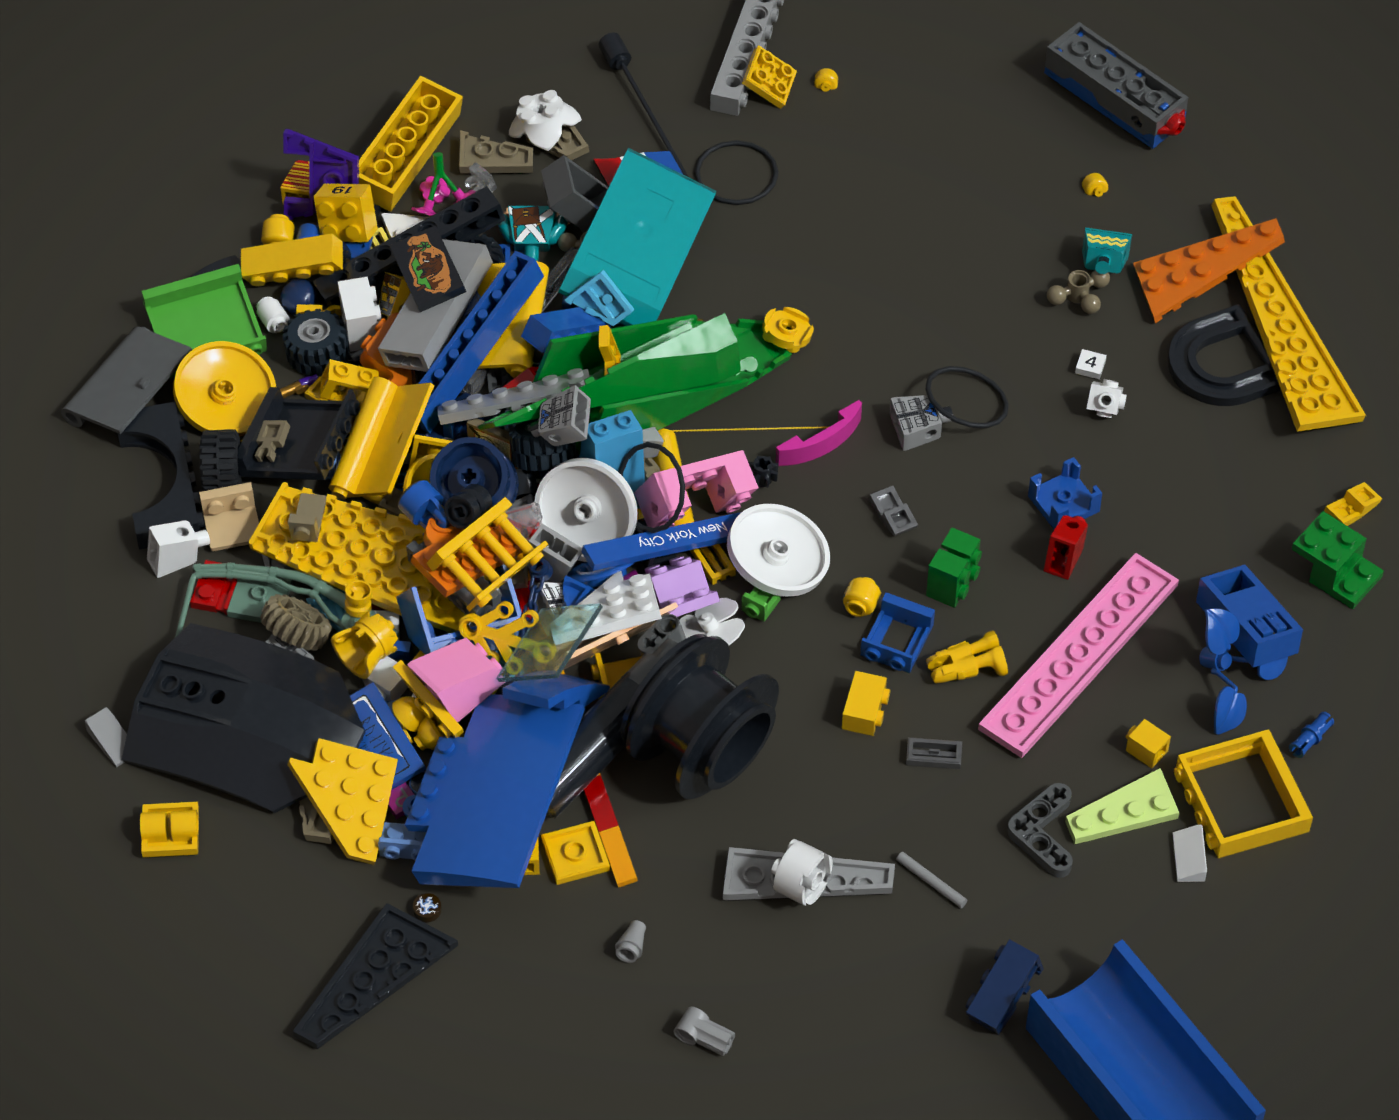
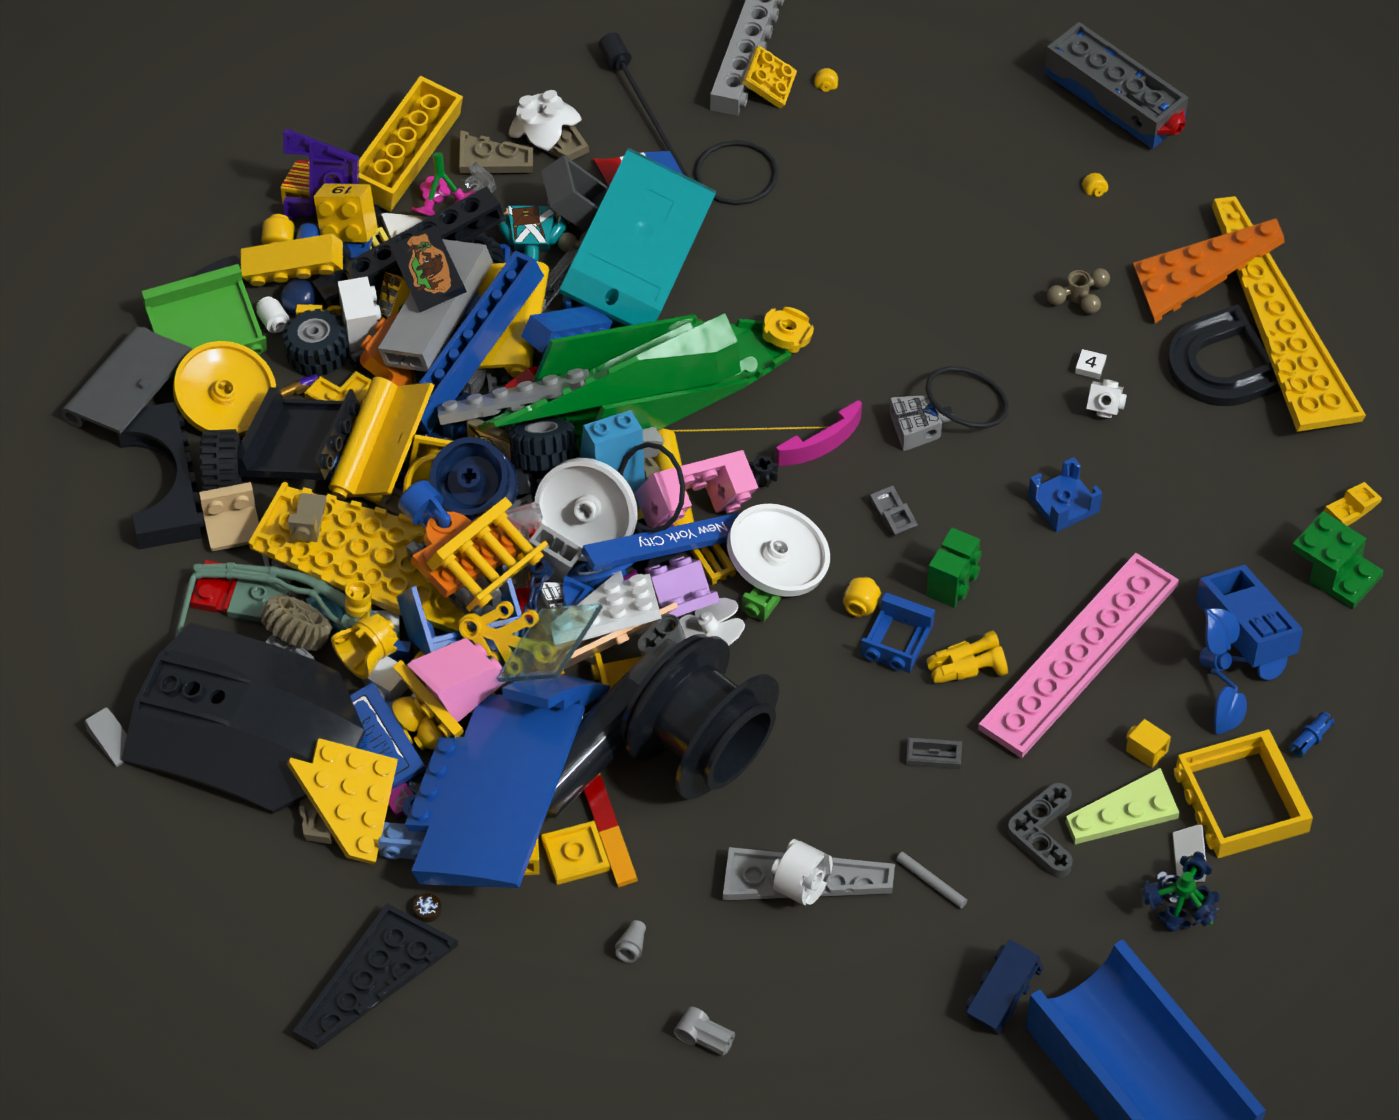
(169, 829): yellow plate -> none
(174, 546): white torso -> none
(271, 435): dark tan plate -> none
(346, 375): yellow bracket -> none
(467, 506): black wheel -> none
(563, 418): light grey torso -> none
(601, 299): medium azure wing -> none
(608, 348): yellow tile -> none
(864, 703): yellow brick -> none
(1068, 534): red torso -> none
(1105, 250): teal torso -> none
(1183, 887): none -> dark blue plant

